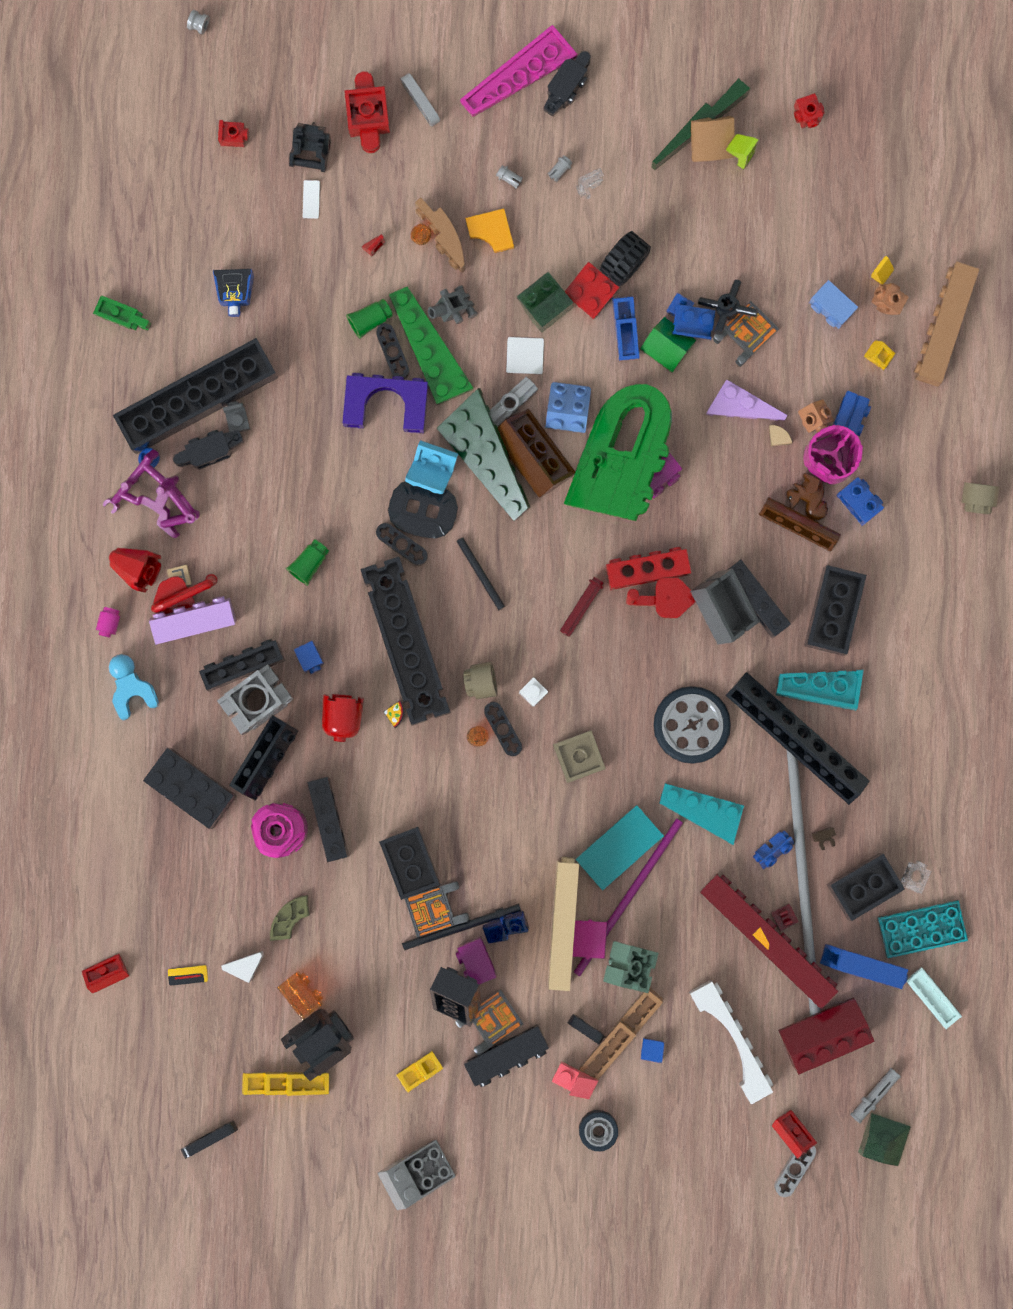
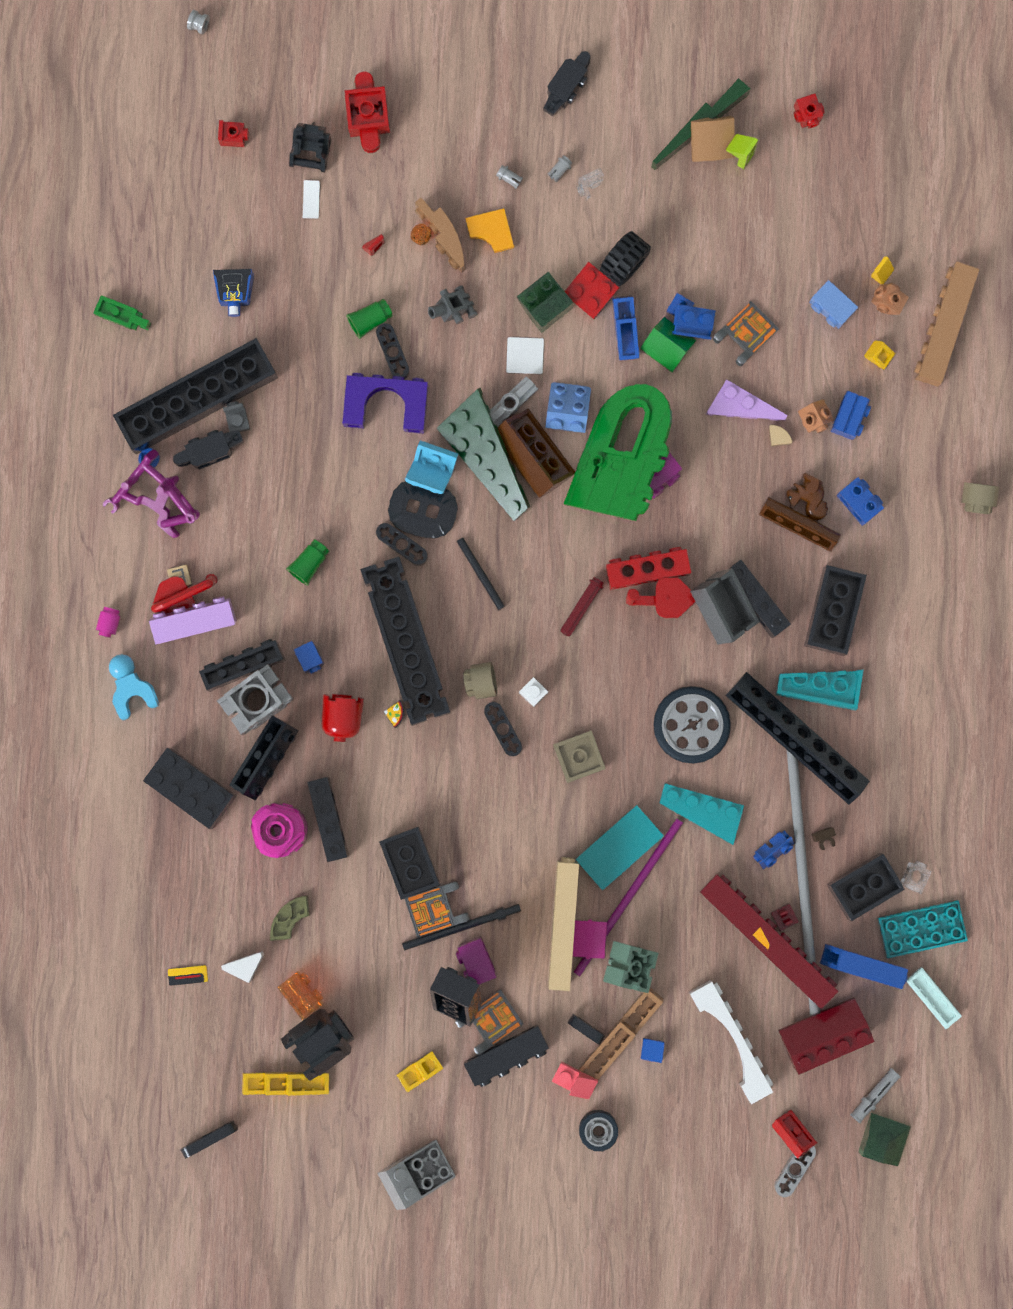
(105, 973): red slope -> none
(136, 567): red cone -> none
(420, 99): light grey beam -> none
(435, 360): green wing -> none
(477, 736): clear orange tile -> none
(502, 927): clear blue slope -> none
(530, 64): dark pink wing -> none
(728, 307): black bar -> none
(842, 448): dark pink piece -> none

